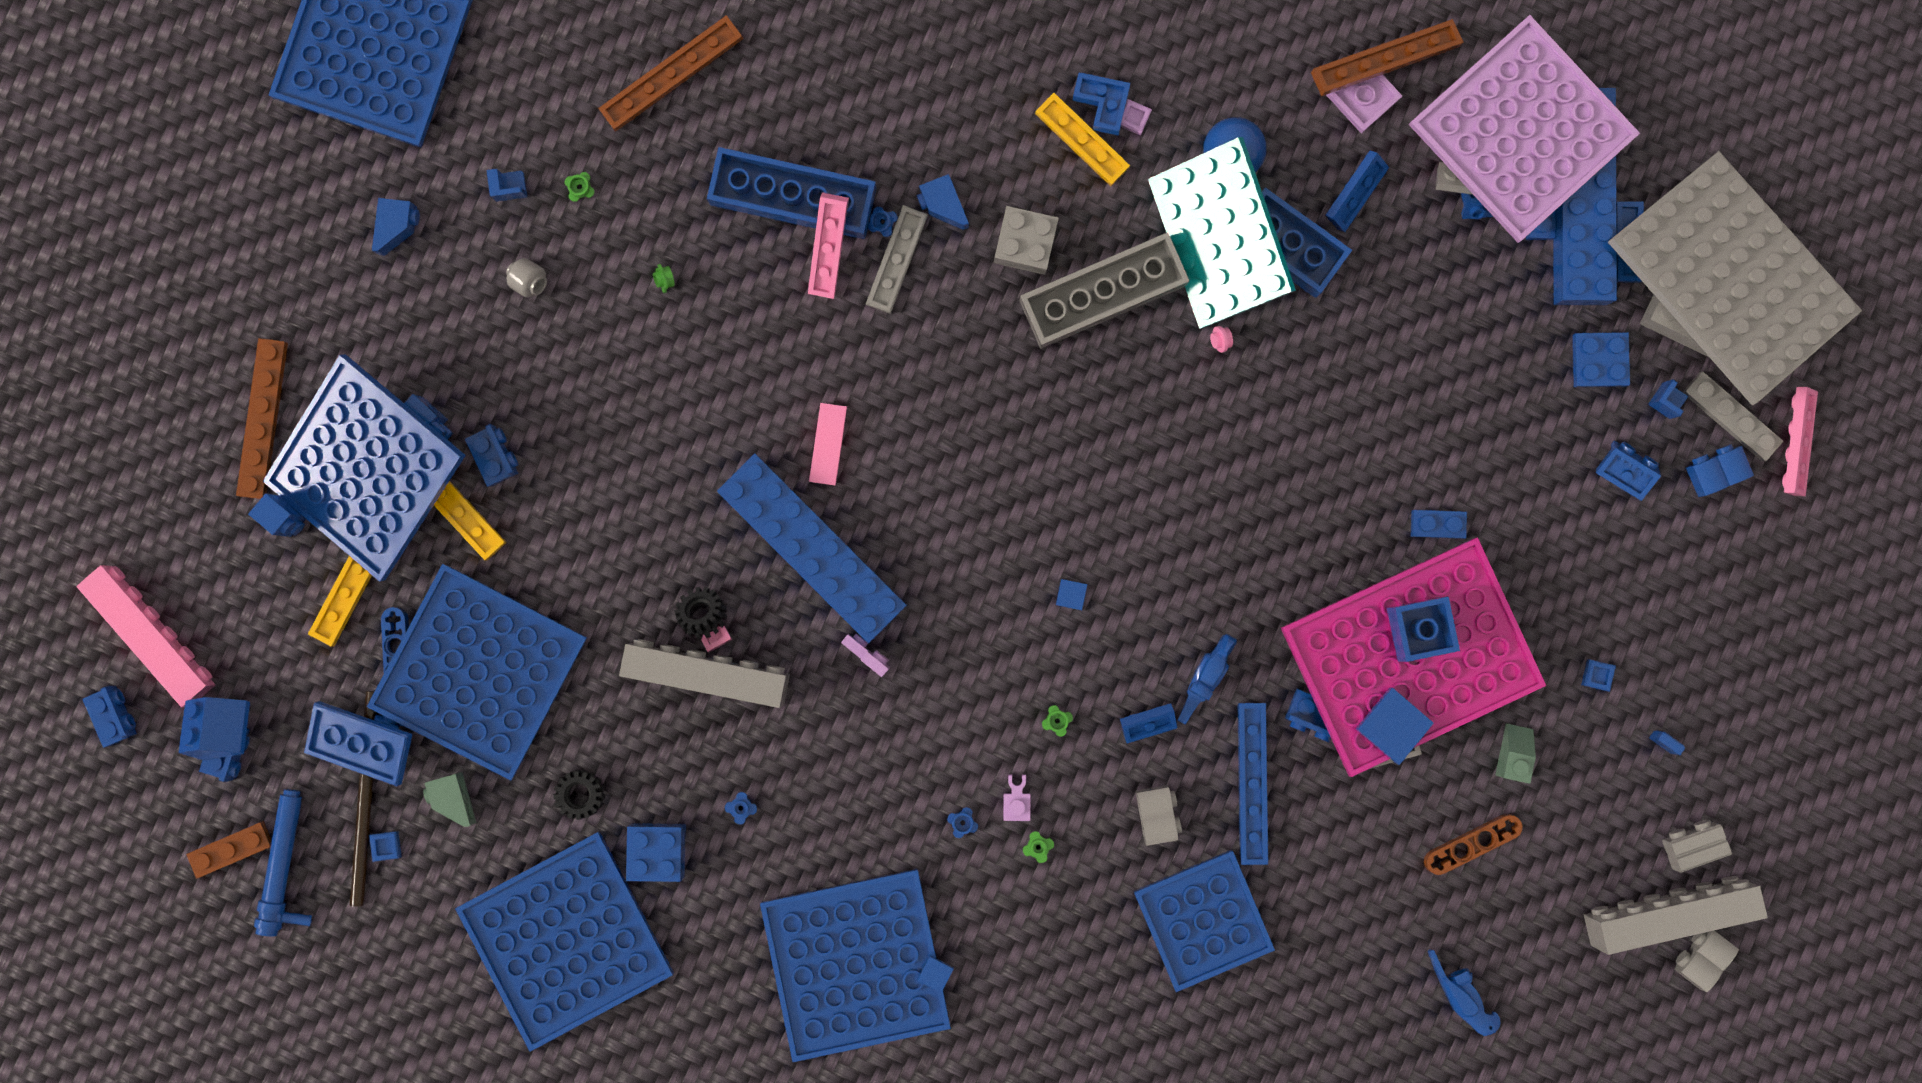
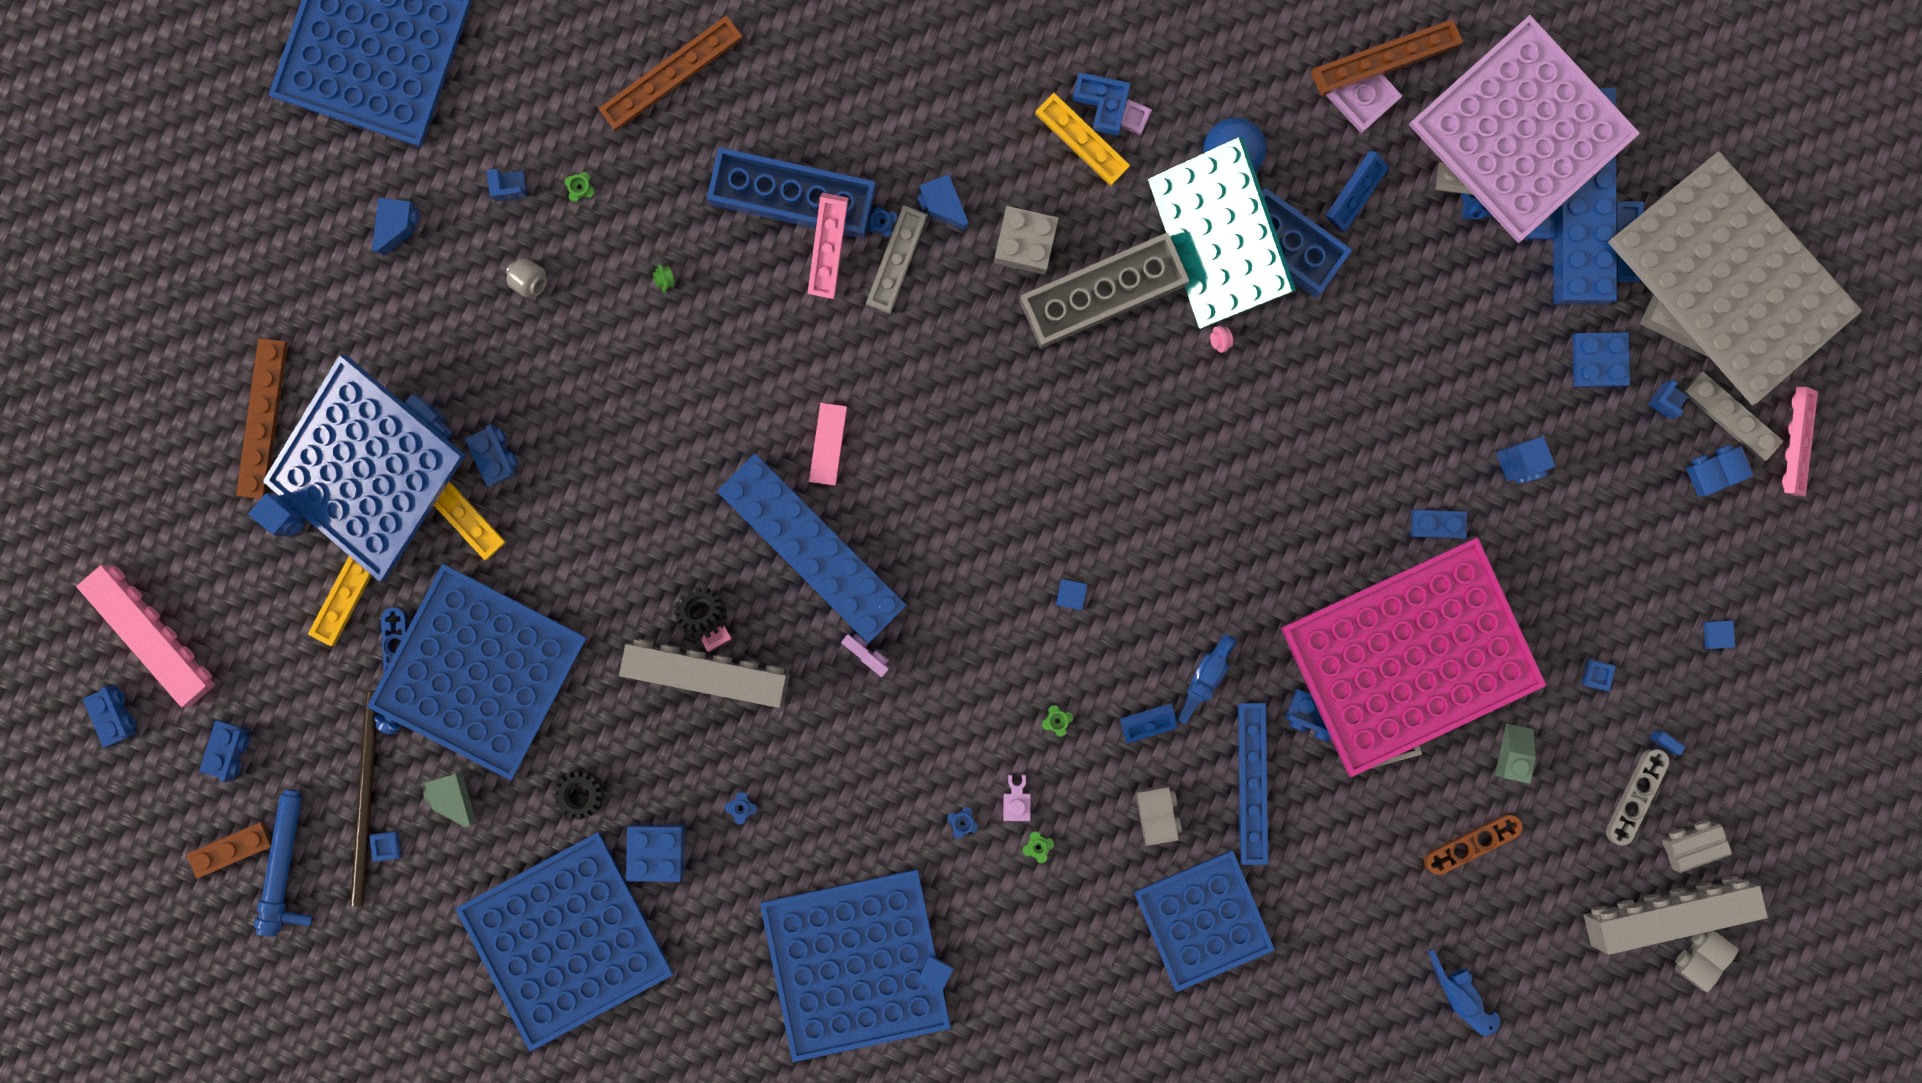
(214, 728): blue slope -> none
(358, 743): blue tile -> none
(1394, 726): blue tile -> none
(1423, 629): blue brick -> none
(1526, 460): none -> blue brick
(1629, 470): blue bracket -> none
(1633, 794): none -> light grey beam
(1719, 634): none -> blue tile

